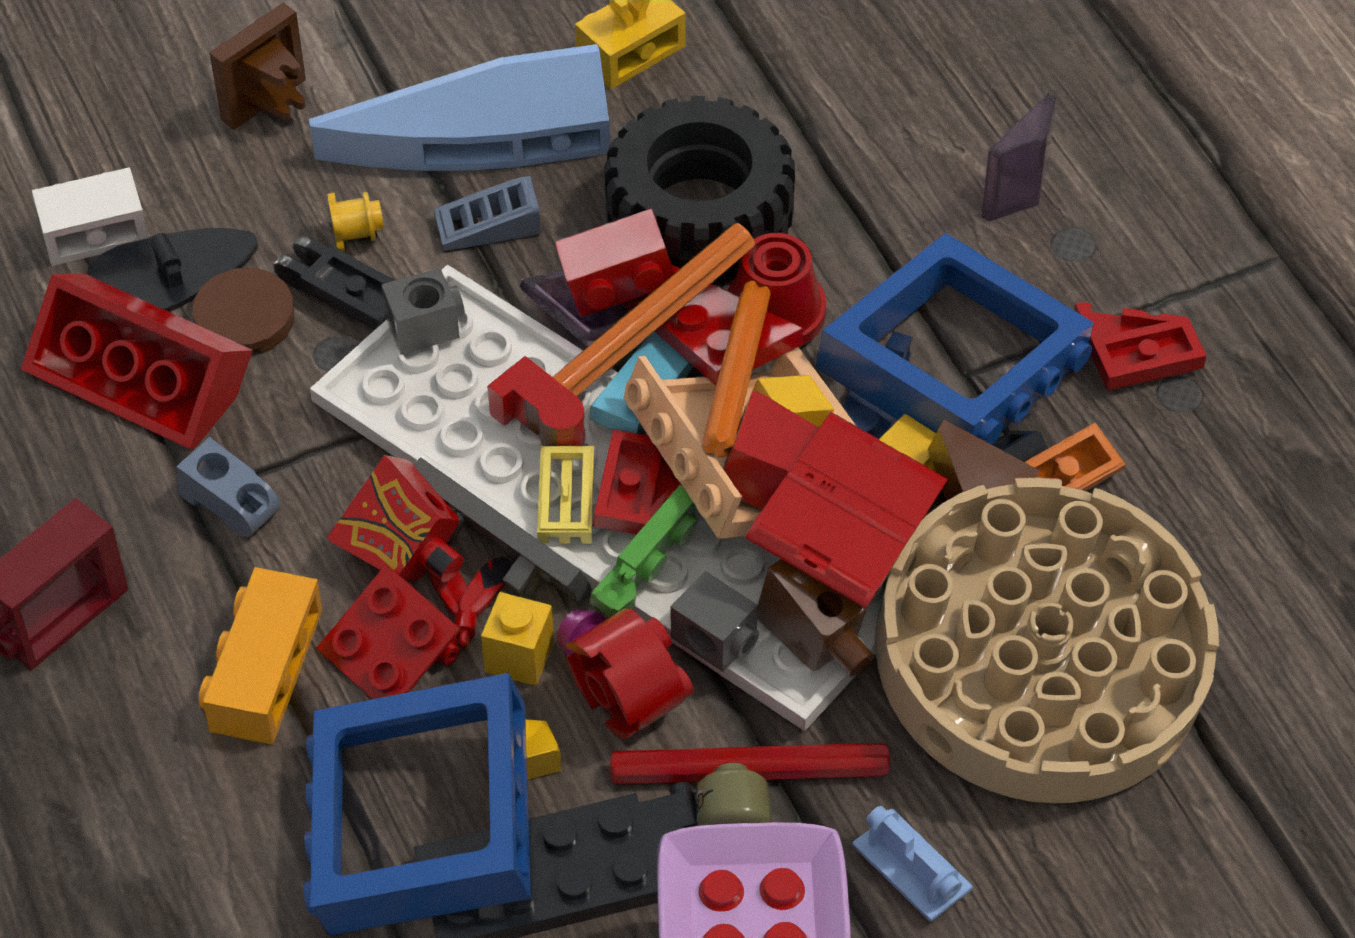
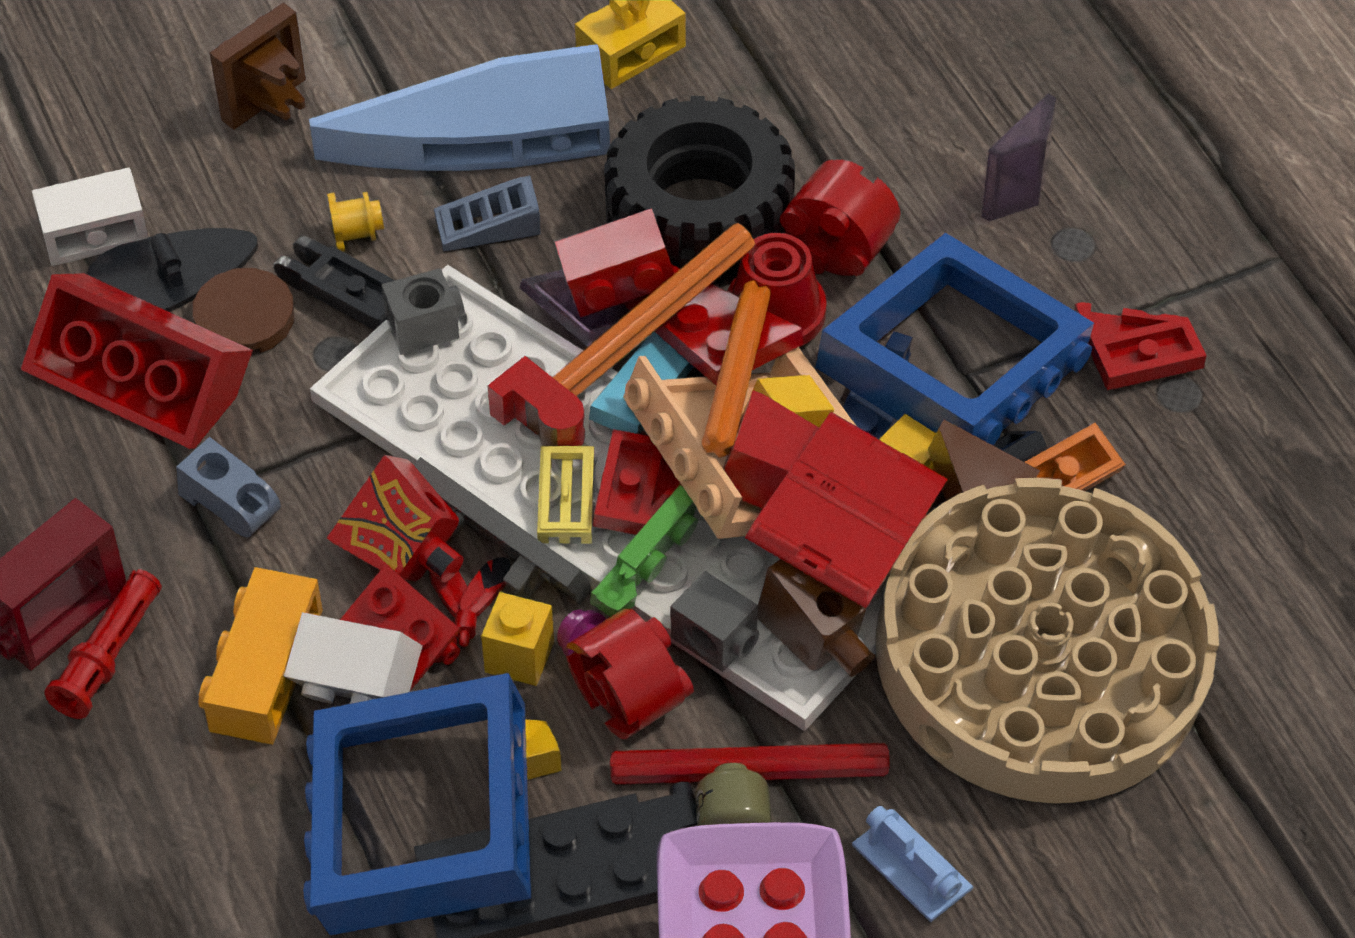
(93, 661): none -> red pin
(350, 660): none -> white brick
(842, 217): none -> red brick

